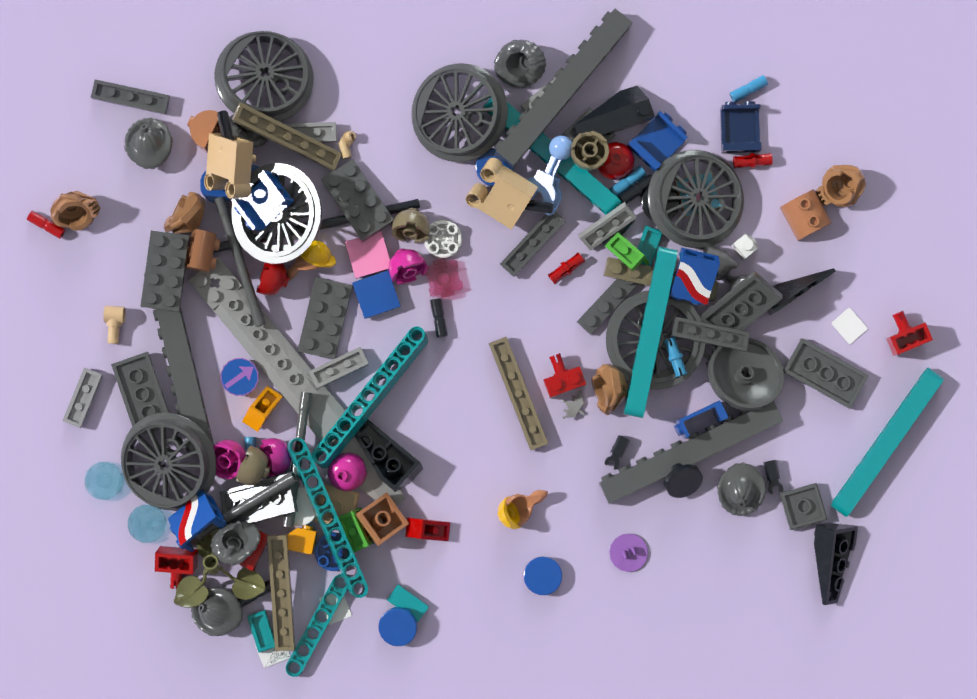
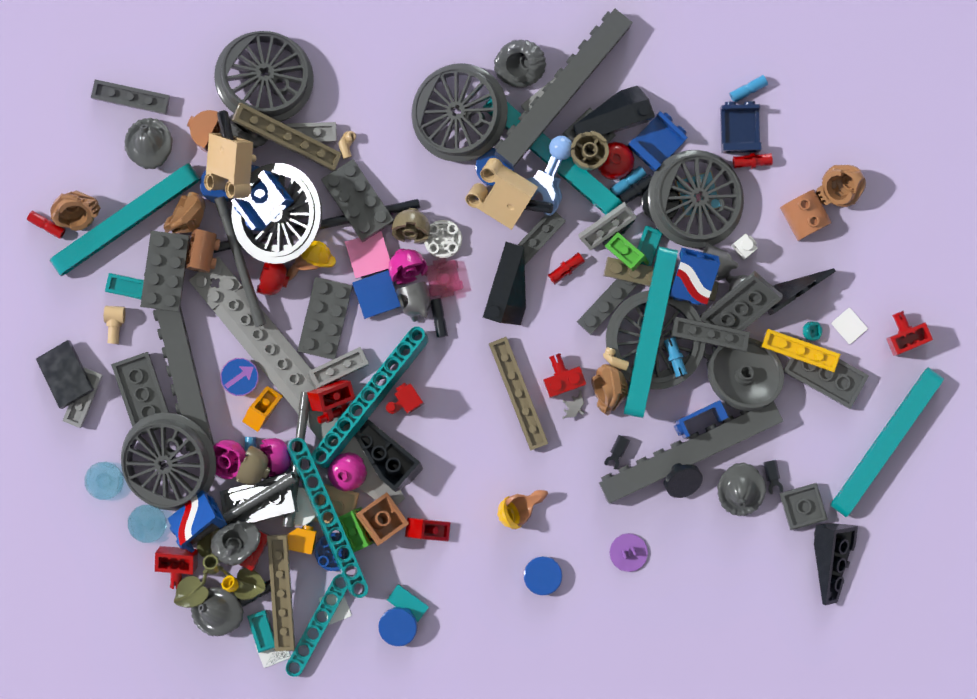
(64, 374): none -> black tile
(124, 286): none -> teal tile
(125, 219): none -> teal beam
(230, 584): none -> yellow hinge
(331, 396): none -> red brick
(407, 399): none -> red brick
(414, 300): none -> flat silver piece
(508, 293): none -> black wedge
(614, 361): none -> tan arm
(800, 350): none -> yellow tile
(812, 331): none -> teal tile

